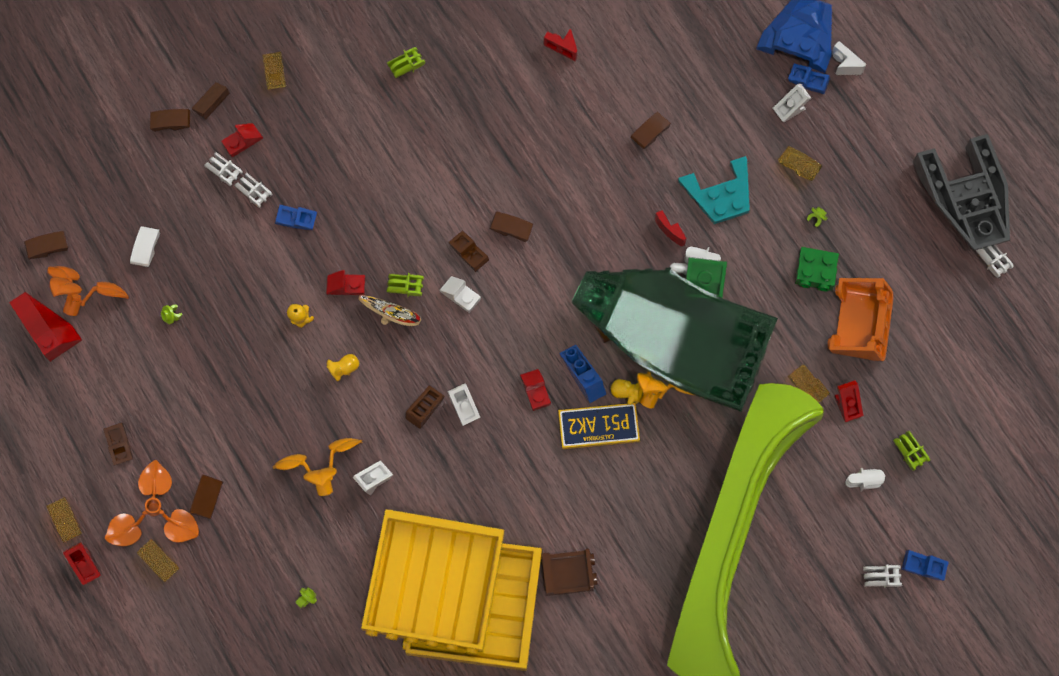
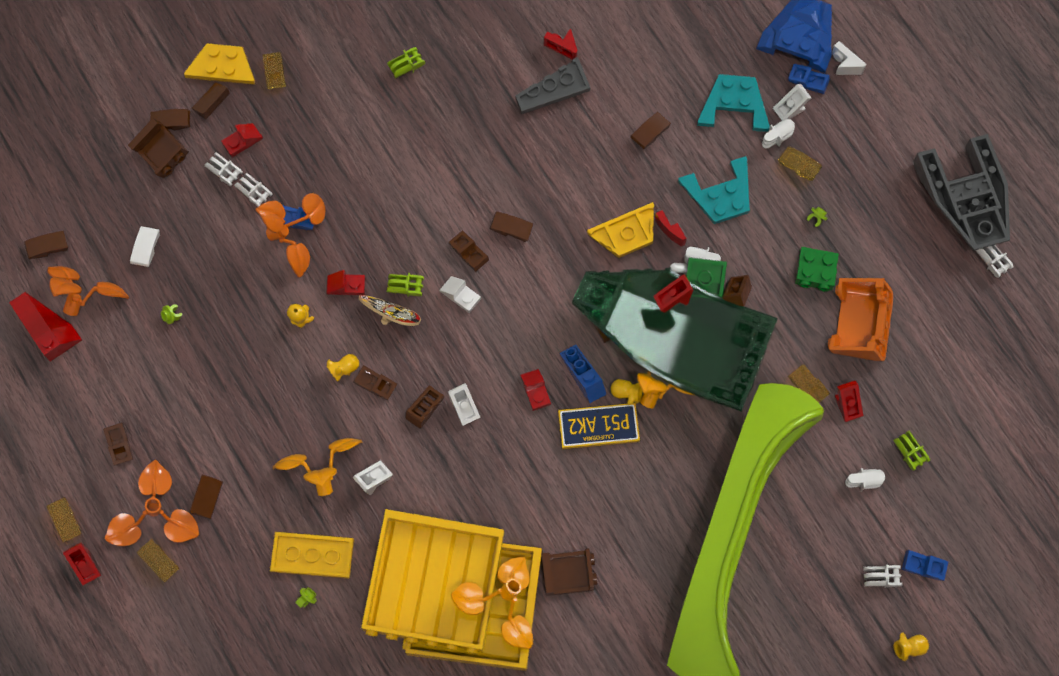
(158, 148): none -> reddish brown panel
(221, 64): none -> yellow wing
(273, 217): none -> orange plant
(312, 555): none -> yellow tile
(375, 383): none -> reddish brown slope
(515, 579): none -> light orange plant
(561, 85): none -> dark grey wing
(626, 232): none -> yellow wing
(675, 292): none -> red slope
(737, 95): none -> teal wing
(738, 290): none -> reddish brown slope
(778, 133): none -> white arm
(914, 646): none -> yellow animal

